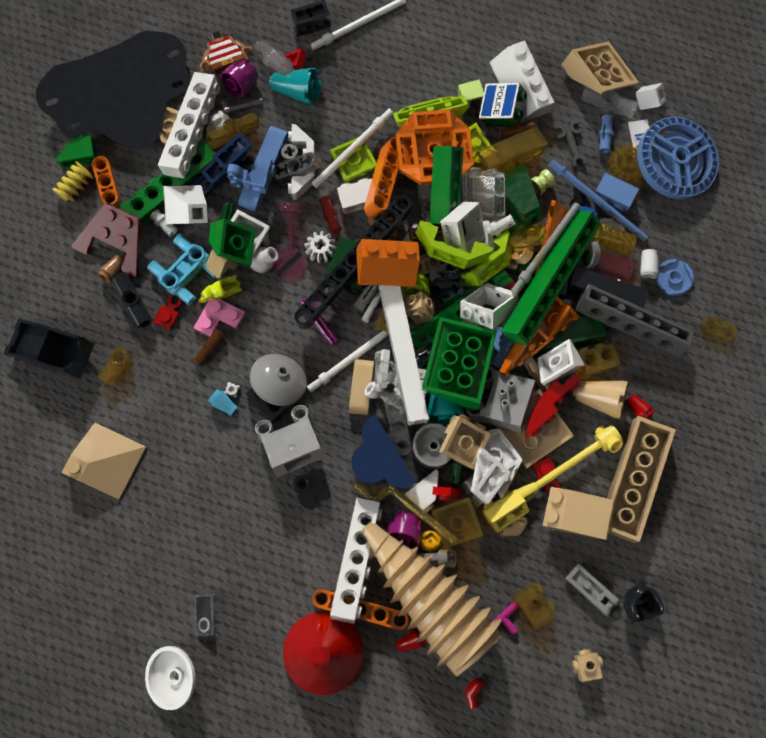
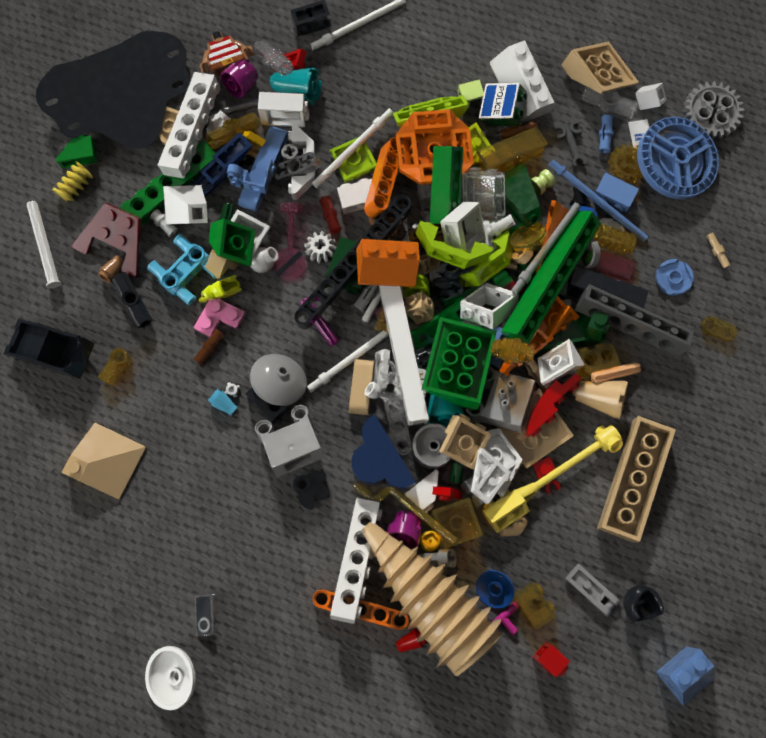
(43, 245): none -> white axle
(104, 176): orange beam -> none
(167, 315): red plate -> none
(254, 139): none -> yellow tile
(283, 109): none -> white window
(322, 653): red cone -> none
(472, 690): red arm -> none
(490, 594): none -> blue dish
(512, 350): none -> clear yellow gear
(551, 660): none -> red brick
(578, 513): tan slope -> none
(591, 672): tan brick -> none
(598, 327): none -> dark green brick
(615, 372): none -> light nougat axle
(640, 407): red cone -> none
(649, 264): white piece -> none
(687, 673): none -> medium blue slope
(718, 250): none -> tan bar
(730, 115): none -> light grey gear

